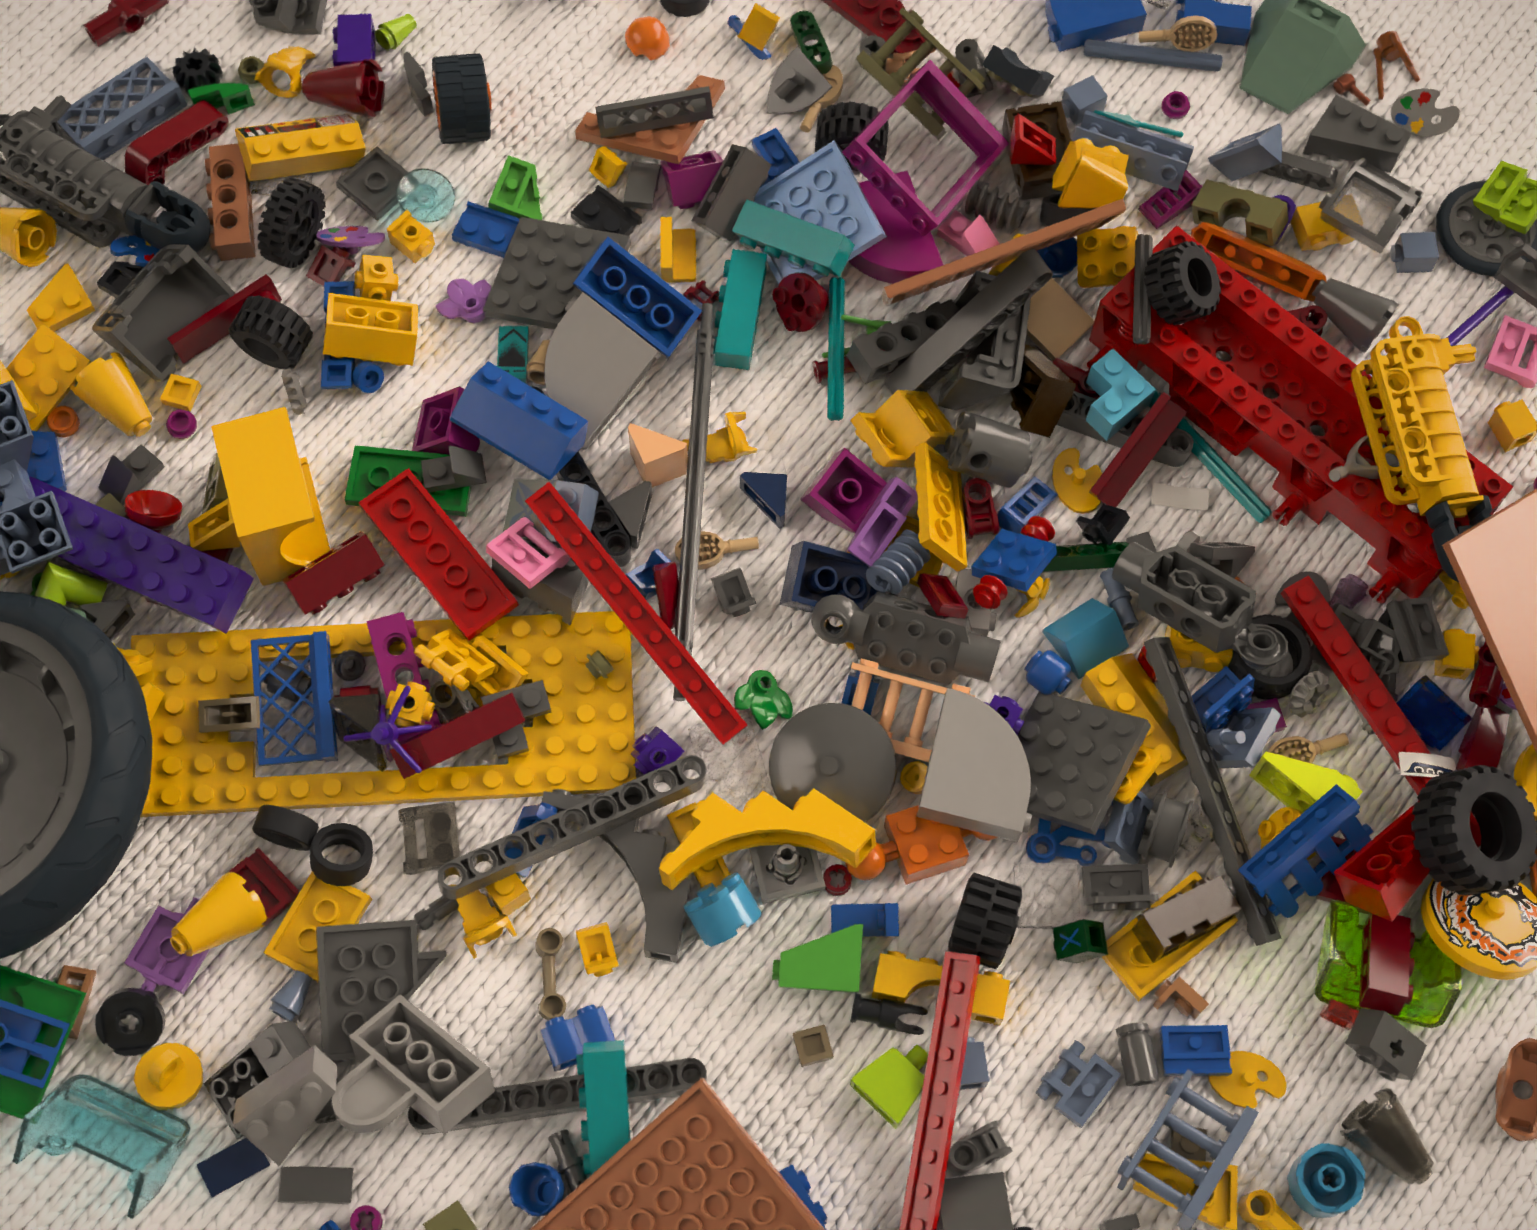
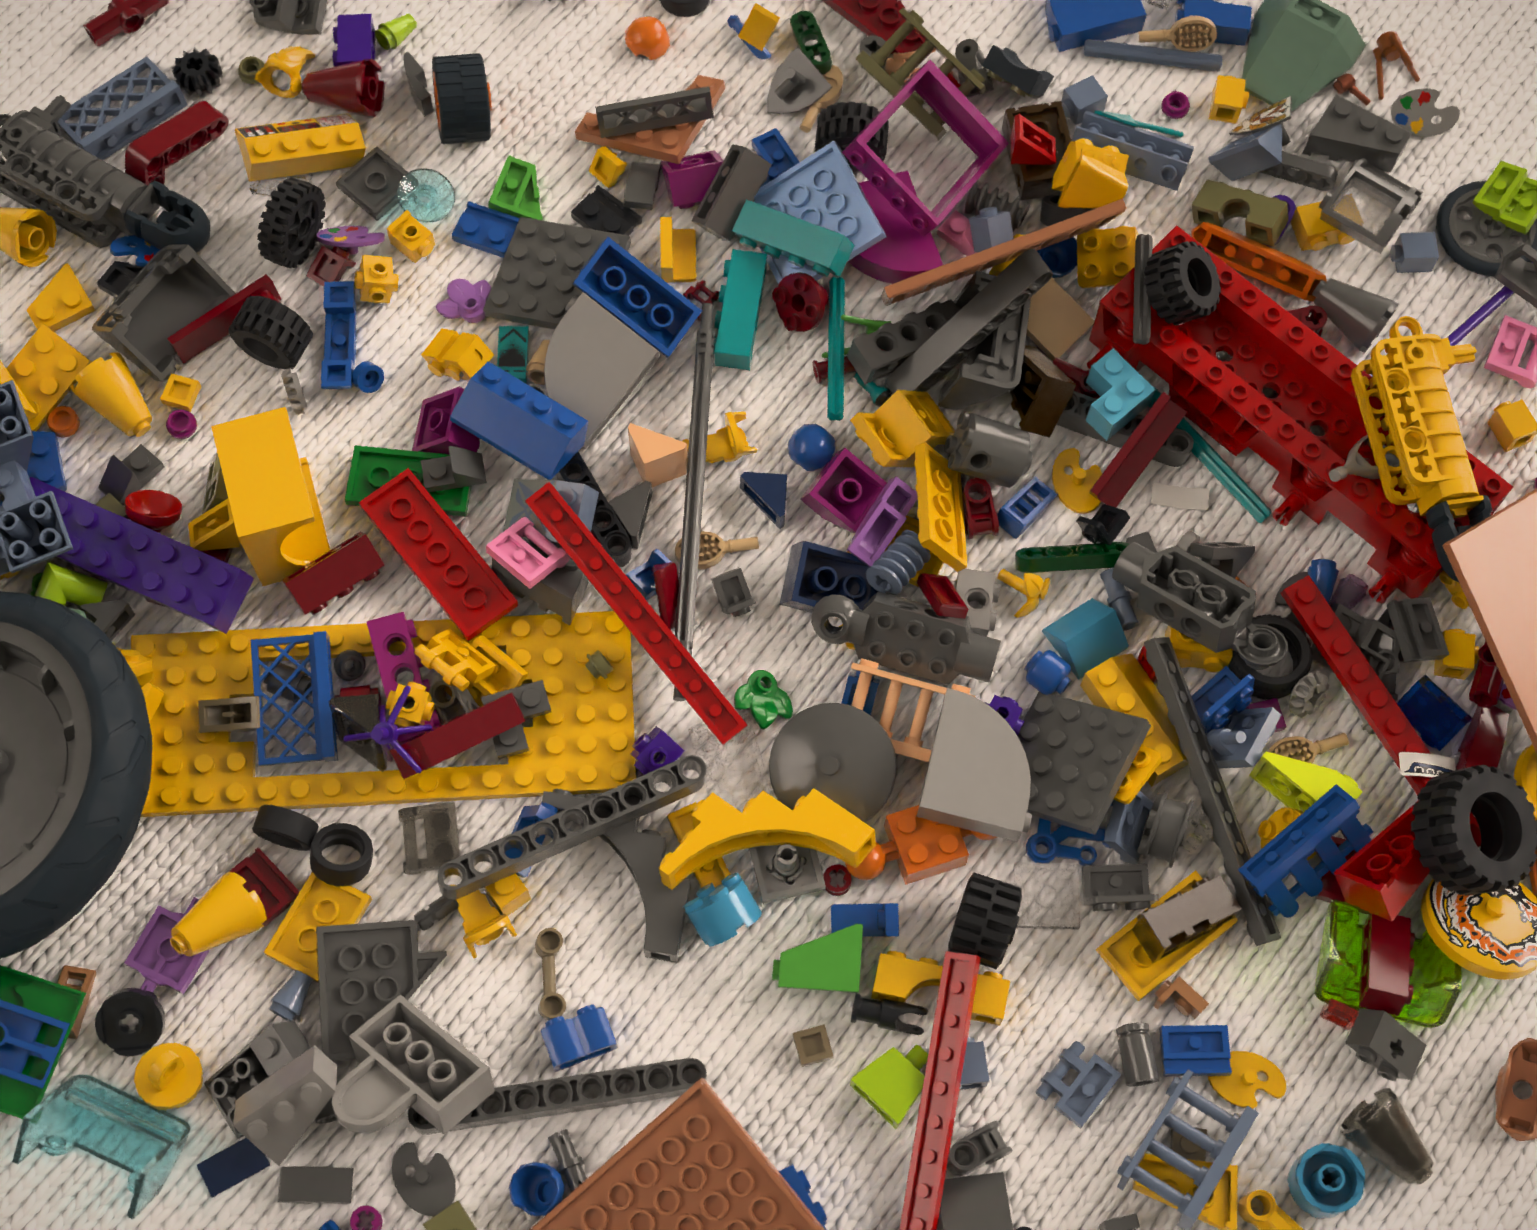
(231, 95): green slope -> none
(239, 240): nougat brick -> none
(370, 329): yellow slope -> none
(430, 1187): none -> dark grey piece
(456, 354): none -> yellow piece
(597, 949): yellow bracket -> none
(605, 1101): teal brick -> none
(811, 447): none -> blue hair
(878, 394): none -> teal piece
(913, 776): yellow tile -> none
(990, 228): none -> sand blue brick
(1013, 561): blue plate -> none
(1080, 941): dark green brick -> none
(1187, 192): magenta slope -> none
(1228, 99): none -> yellow brick
(1266, 118): none -> shield
(1324, 575): none -> blue cone

